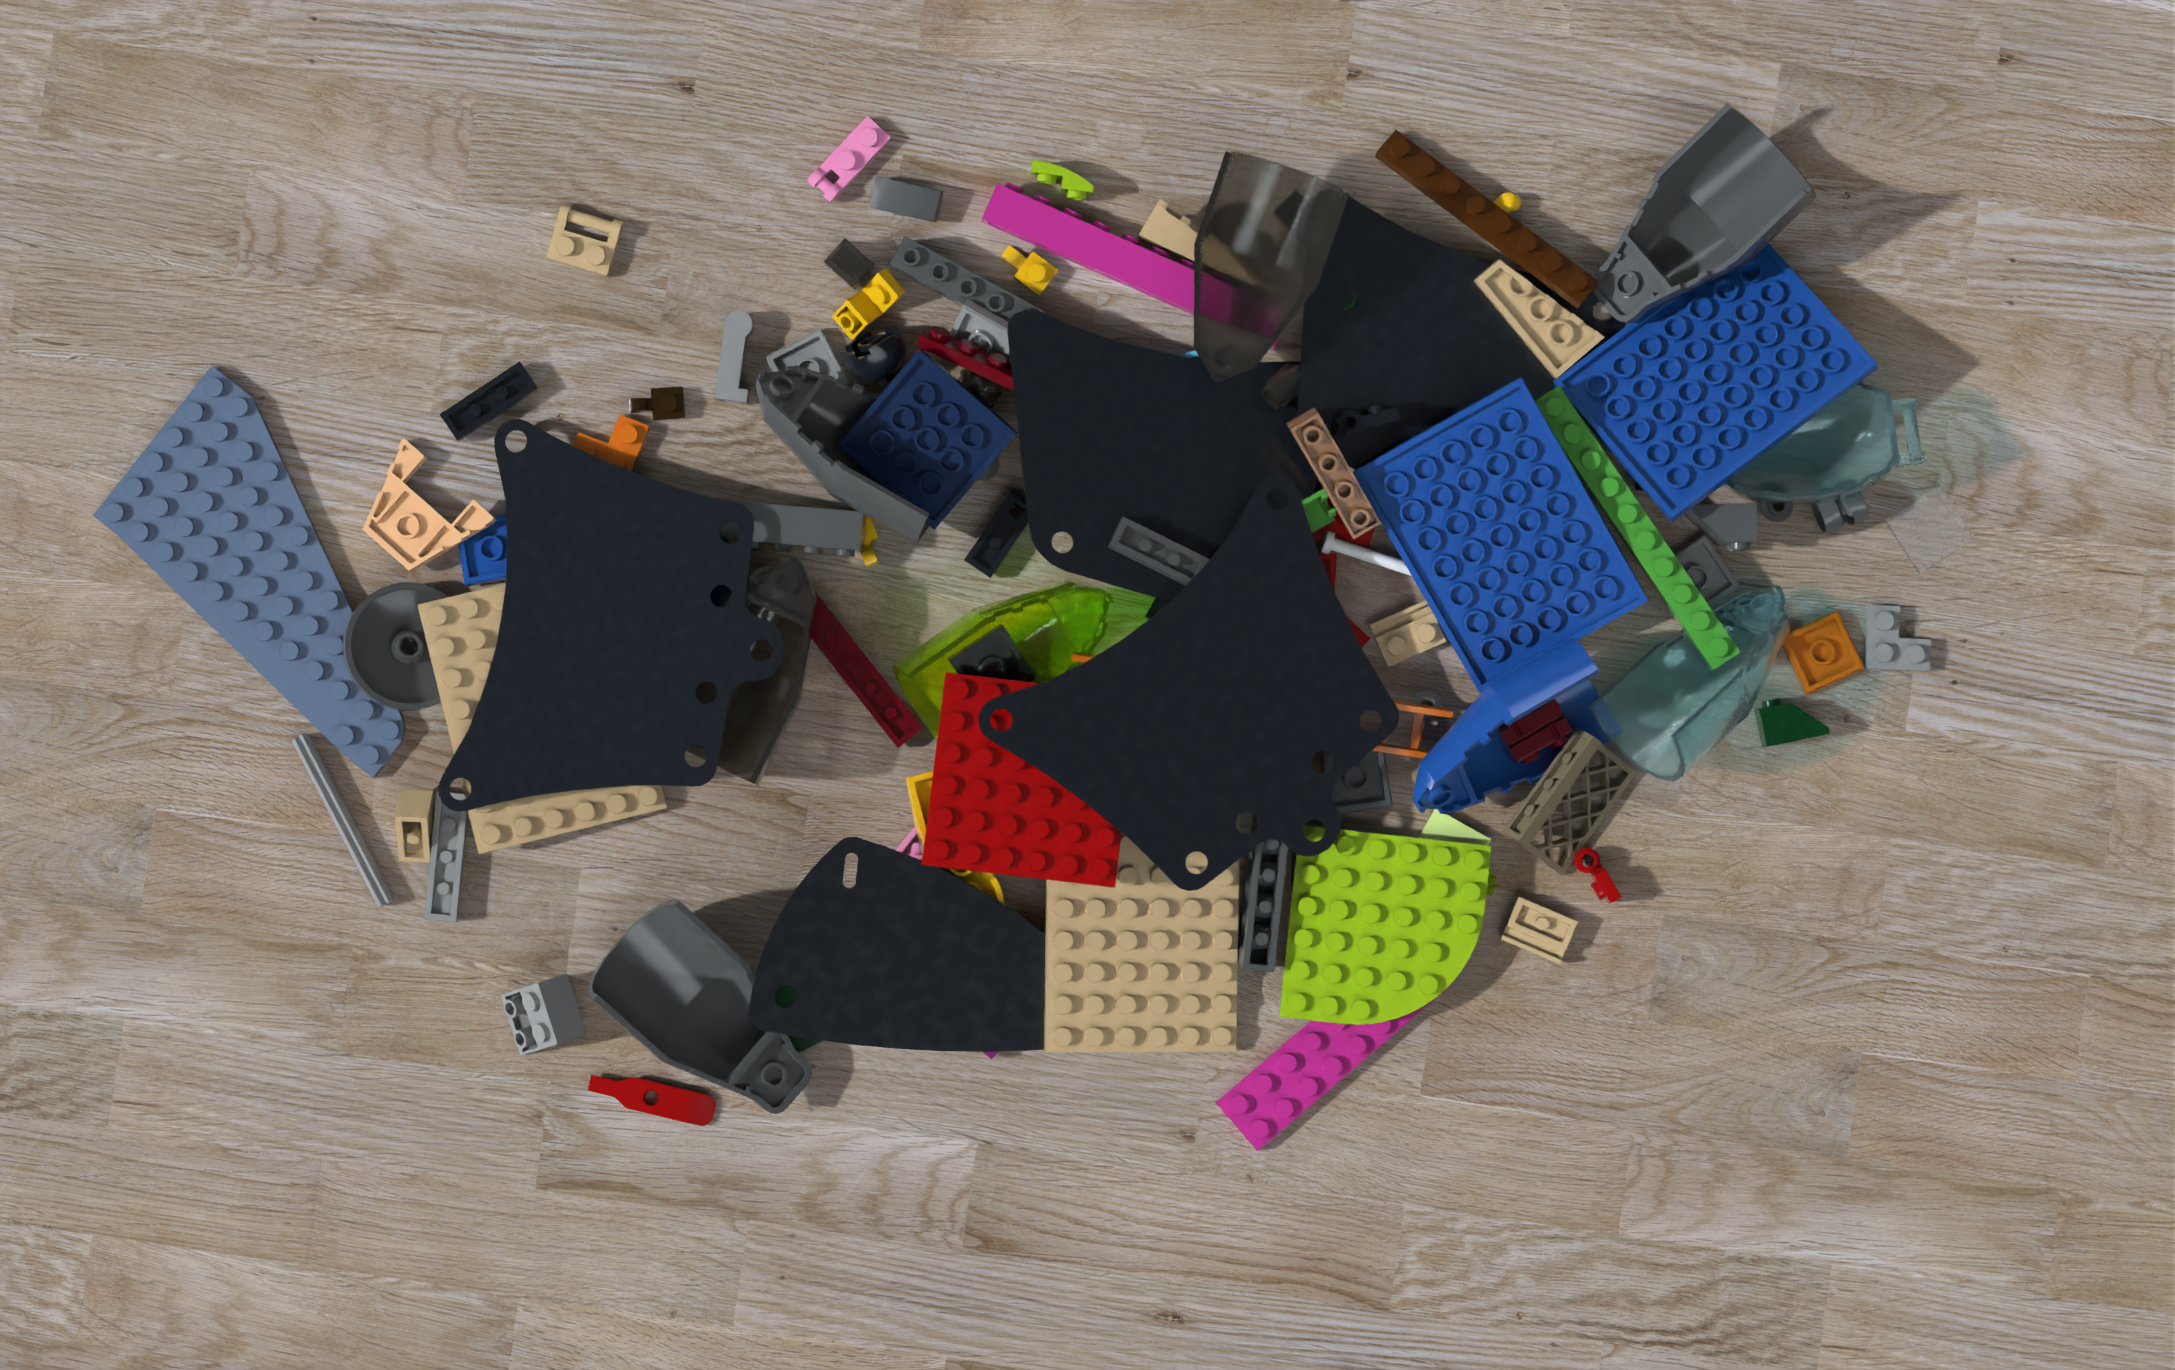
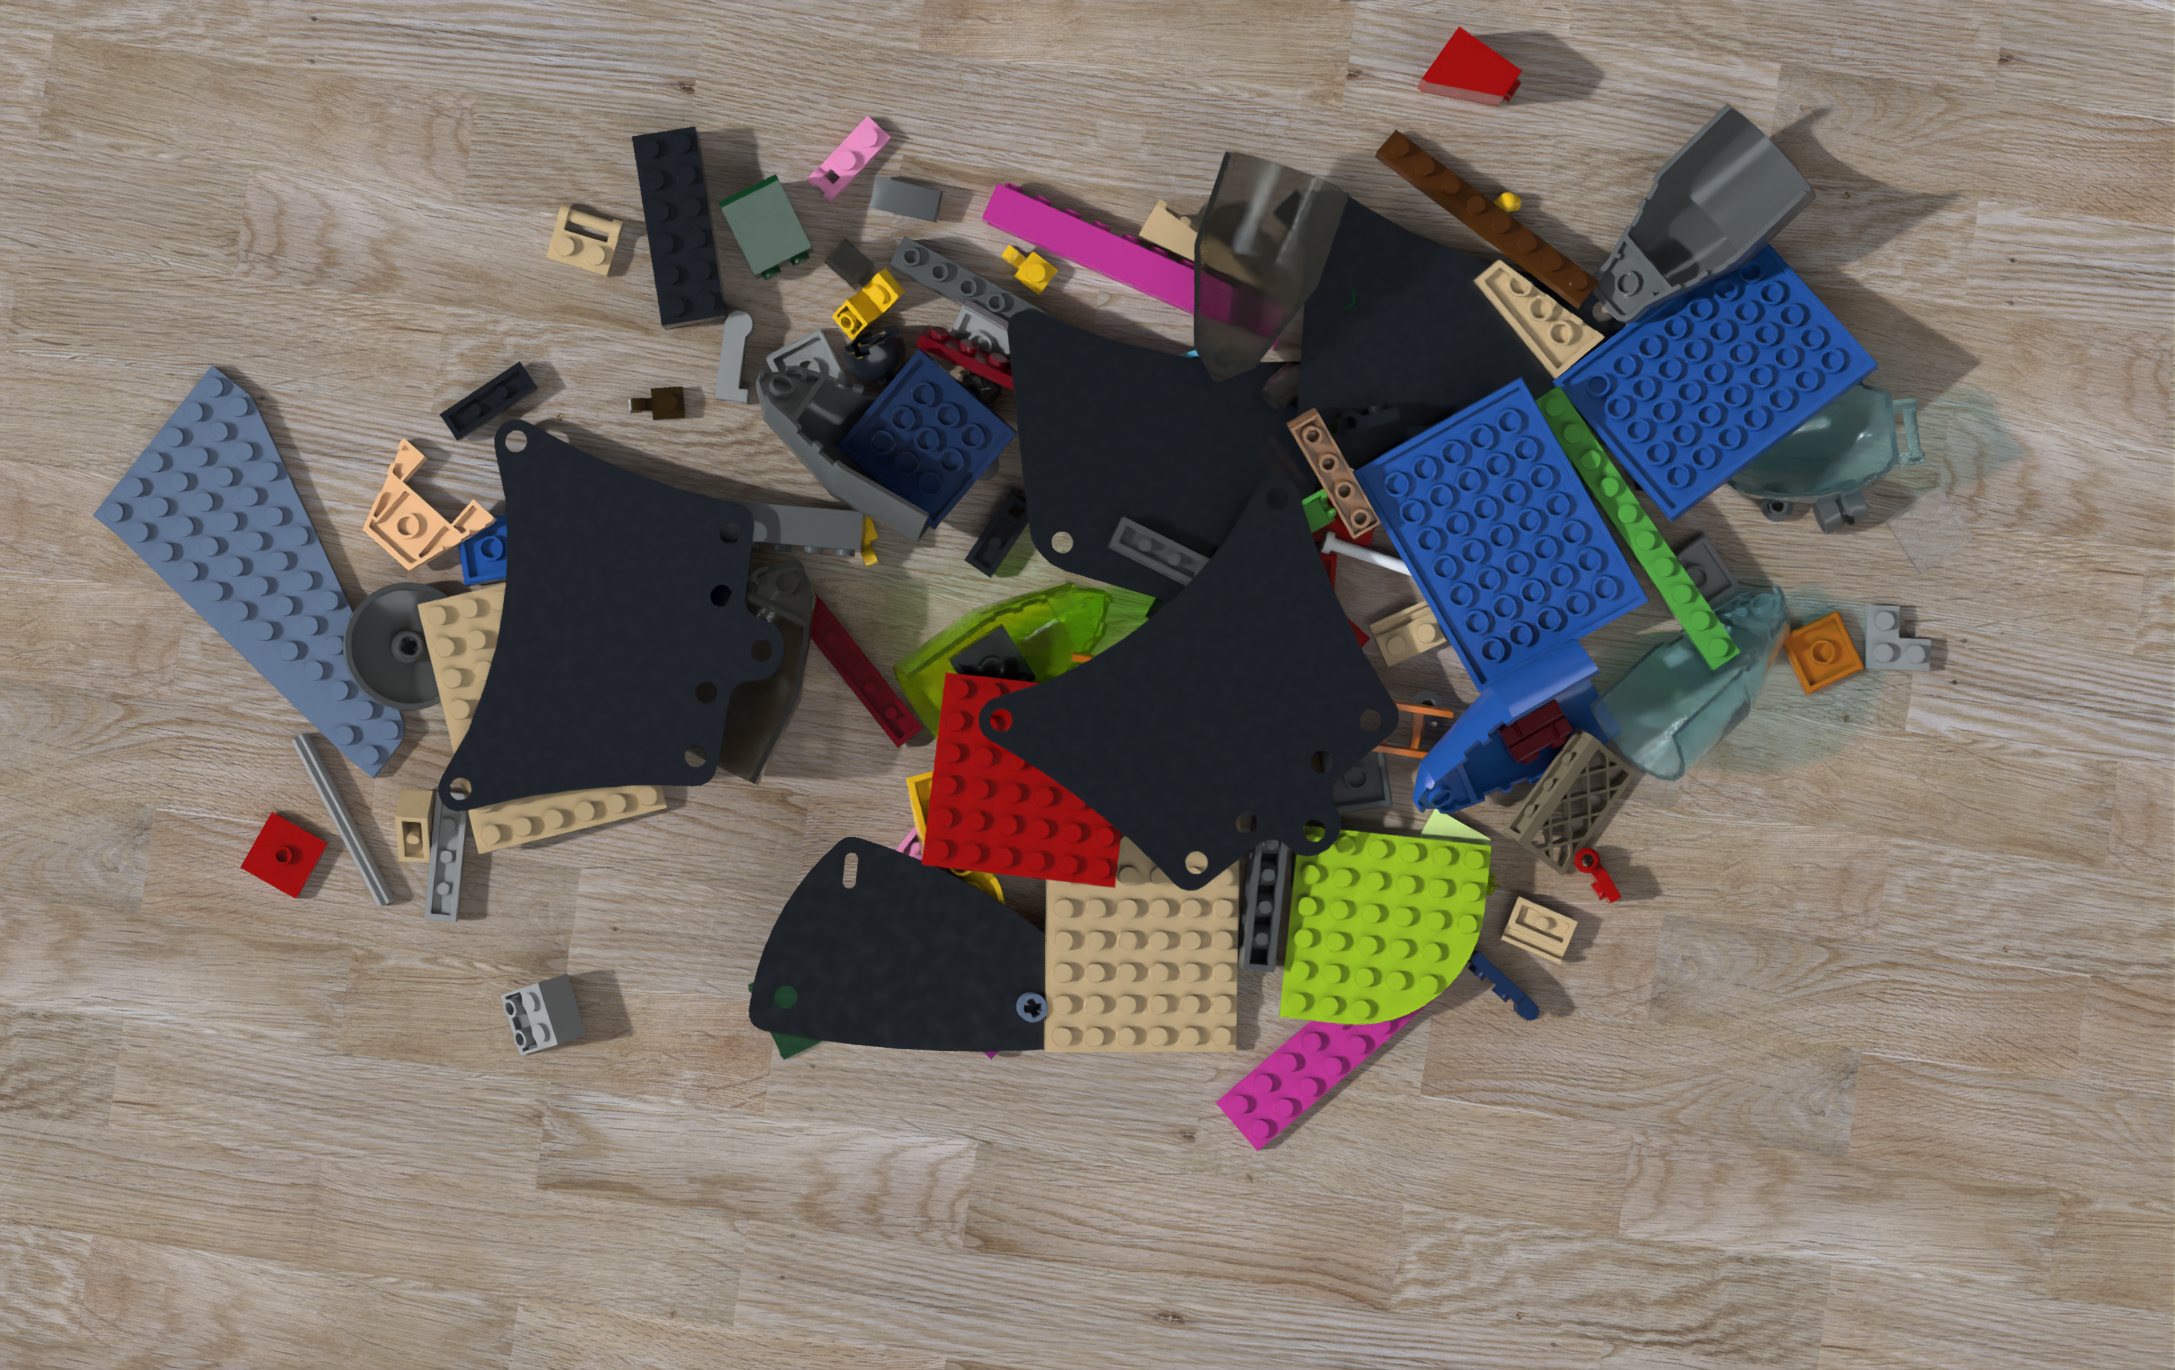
(284, 855): none -> red plate
(623, 444): orange plate -> none
(672, 1101): red piece -> none
(680, 228): none -> black brick
(690, 1007): dark grey windscreen -> none
(766, 228): none -> slope
(1022, 1001): none -> sand blue bush
(1072, 184): lime slope -> none
(1471, 72): none -> red slope
(1503, 986): none -> dark blue hinge
(1727, 524): dark grey slope -> none
(1785, 723): dark green slope -> none

